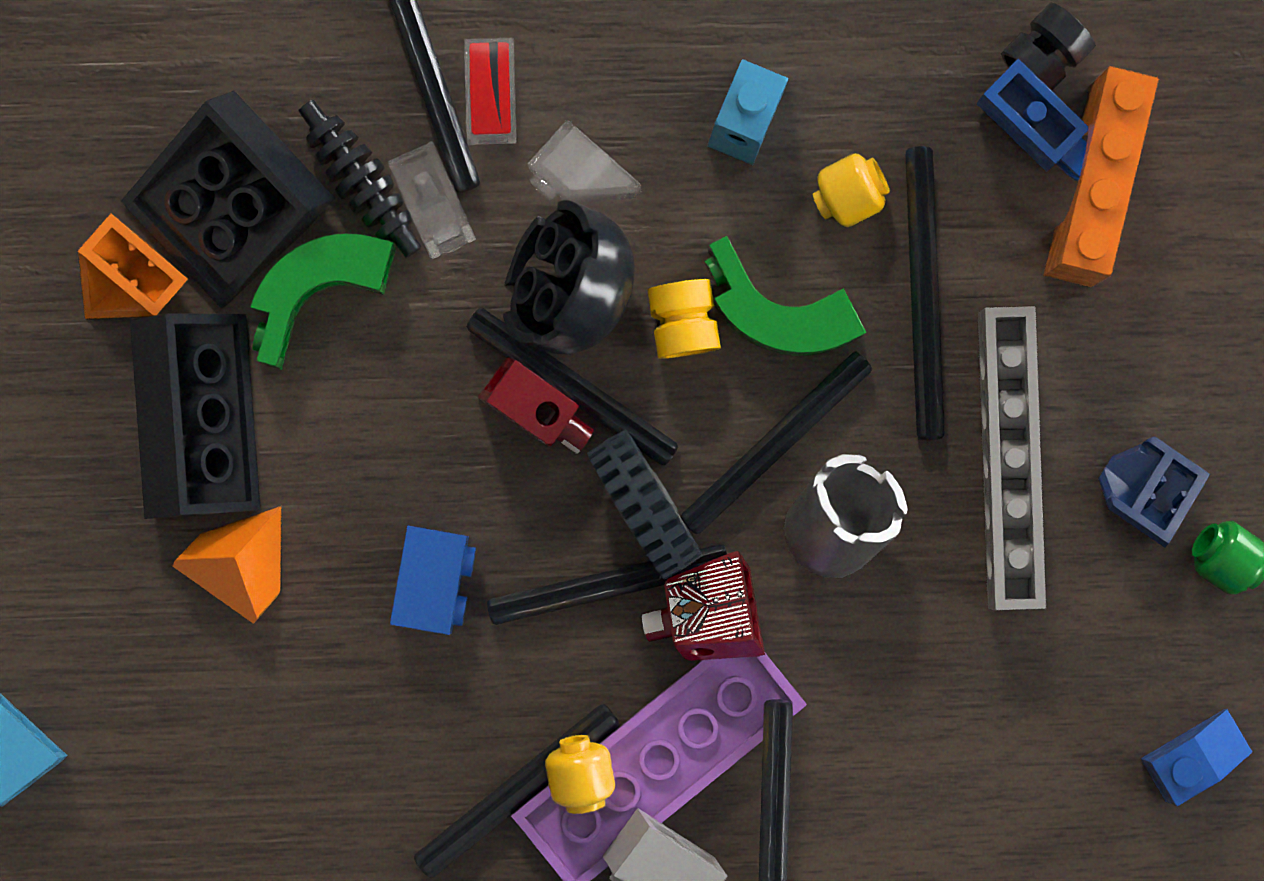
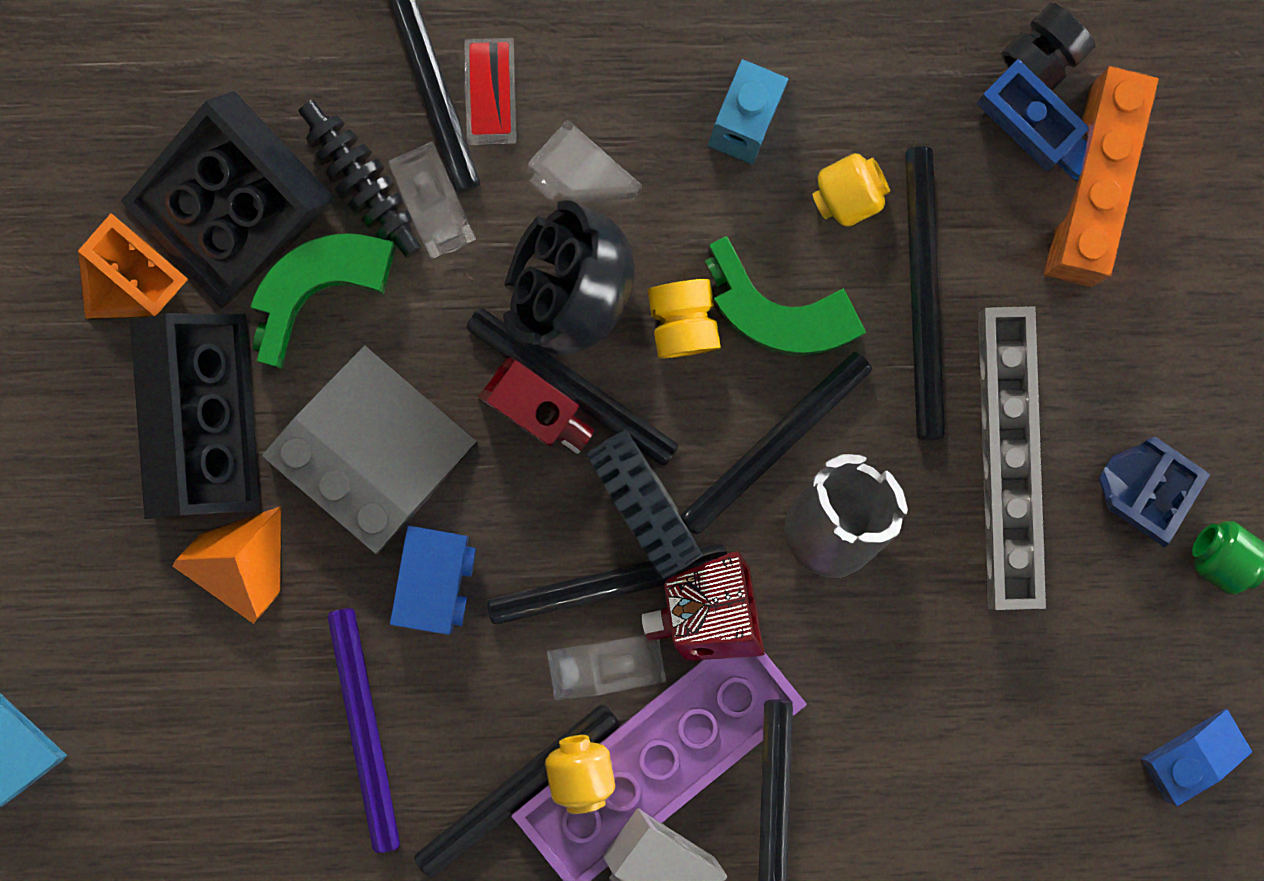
(363, 730): none -> dark purple axle
(369, 449): none -> dark grey slope
(605, 667): none -> clear slope

